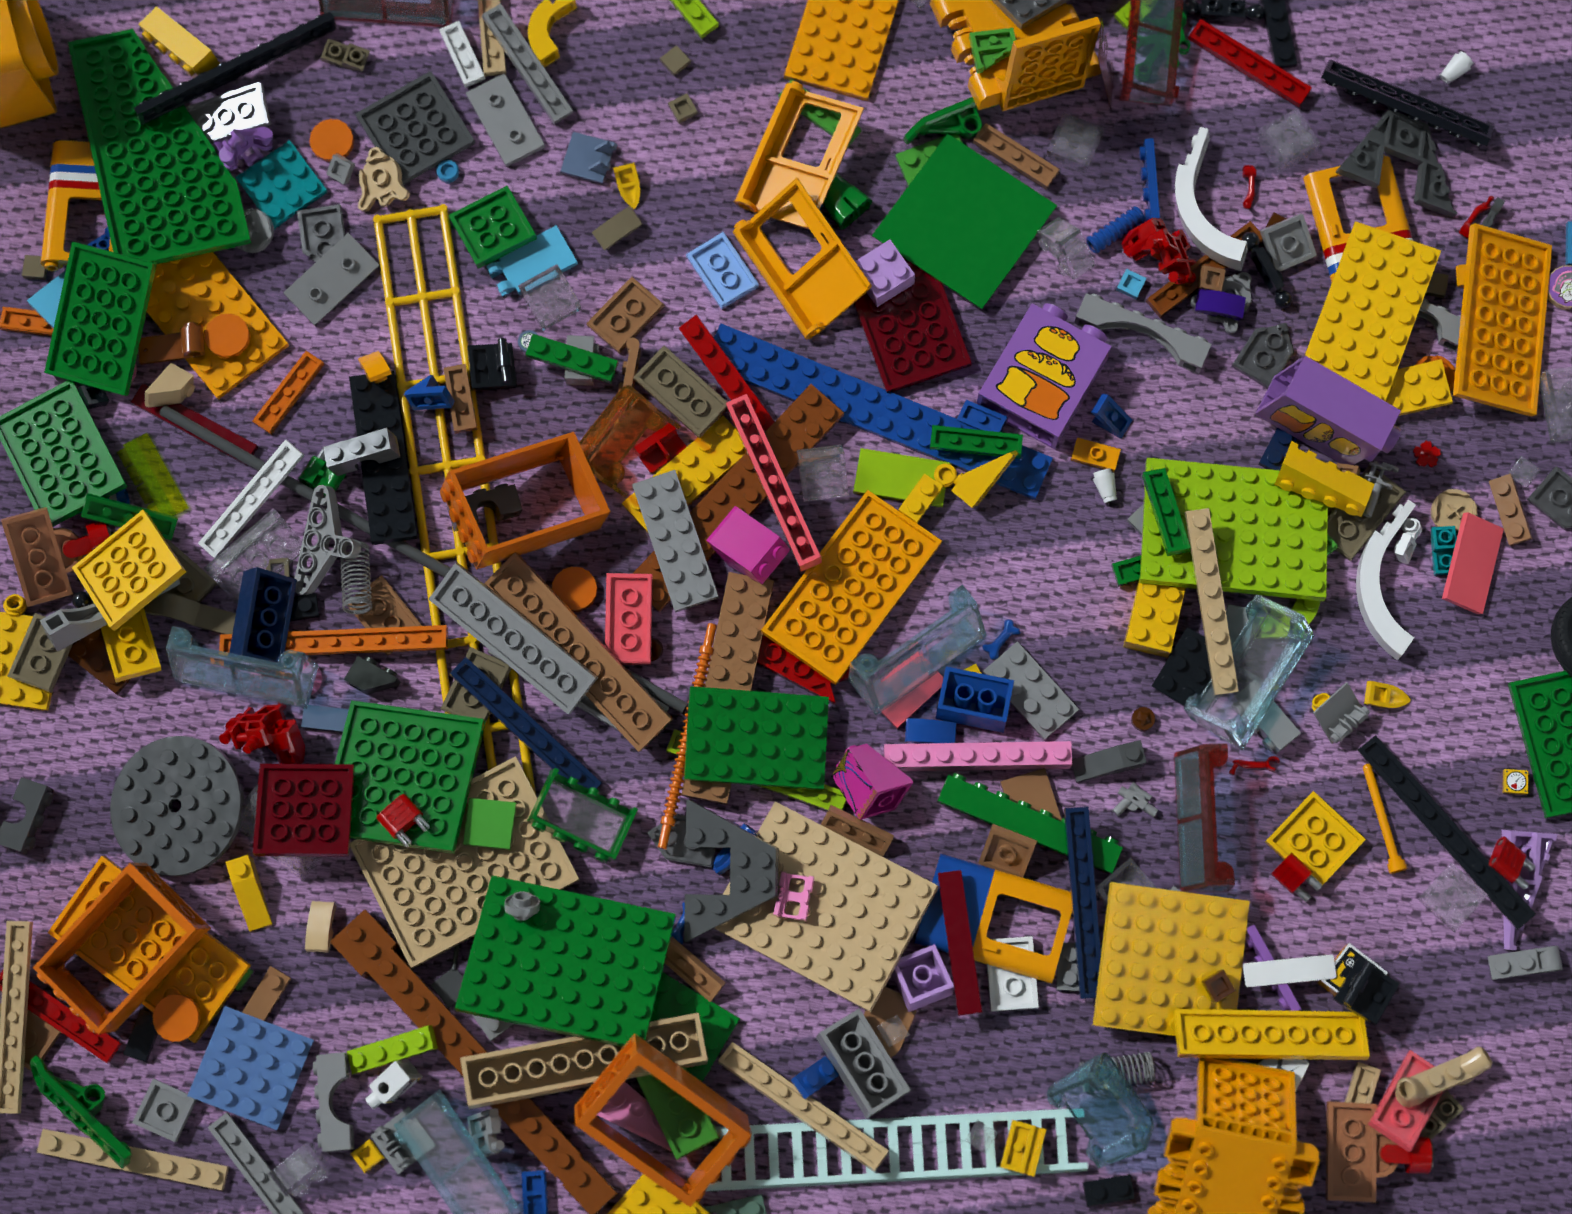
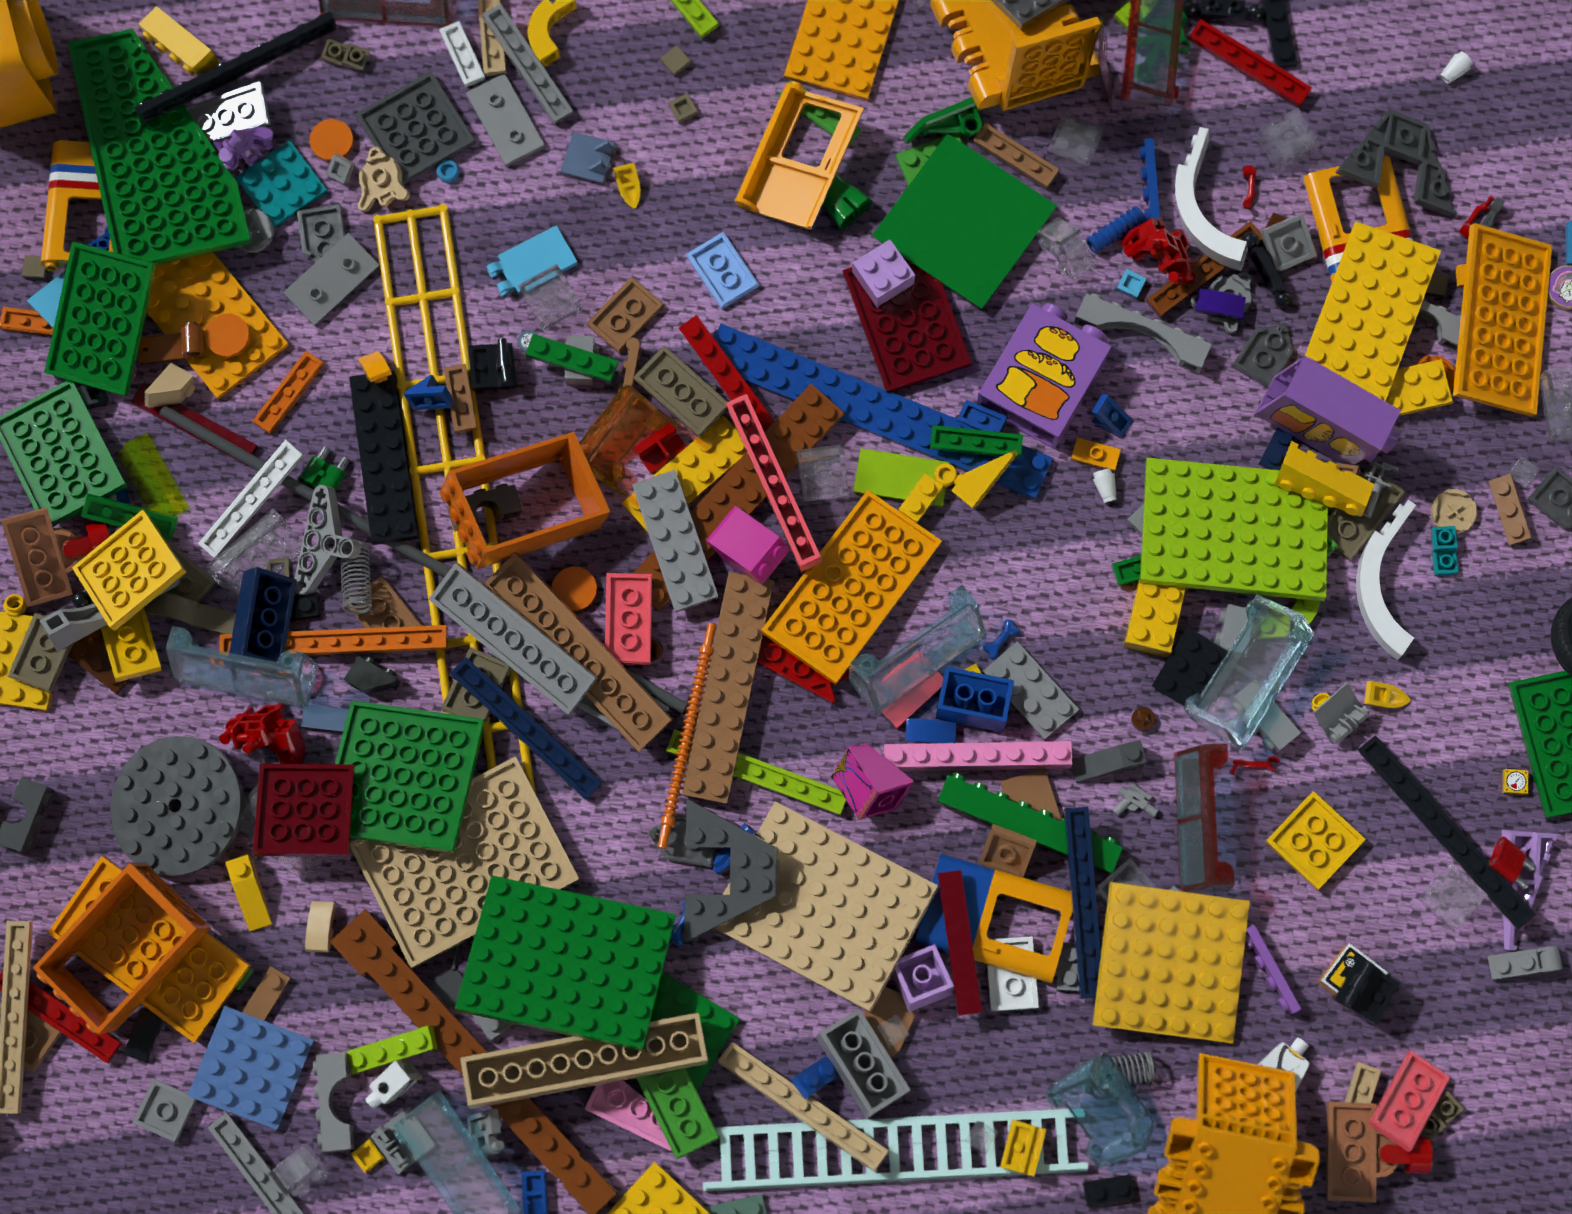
(75, 1105): green piece -> none
(141, 1161): tan plate -> none
(176, 1017): orange tile -> none
(377, 446): arch -> none
(400, 817): red piece -> none
(489, 823): bright green tile -> none
(492, 227): green plate -> none
(522, 905): light grey plate -> none
(581, 817): window -> none
(617, 227): dark tan slope -> none
(641, 1053): orange door -> none
(693, 970): medium nougat plate -> none
(756, 738): green plate -> none
(786, 895): bright pink piece -> none
(824, 284): light orange piece -> none
(857, 830): medium nougat plate -> none
(990, 47): bright green wing -> none
(1166, 512): green plate -> none
(1211, 278): medium nougat plate -> none
(1211, 601): tan plate -> none
(1218, 986): reddish brown plate -> none
(1270, 1034): yellow plate -> none
(1289, 970): white sticker -> none
(1293, 873): red piece -> none
(1395, 862): light orange piece -> none
(1406, 545): white plate -> none
(1407, 102): black plate -> none
(1426, 454): red plant -> none
(1455, 1072): tan plate -> none
(1472, 563): coral tile -> none

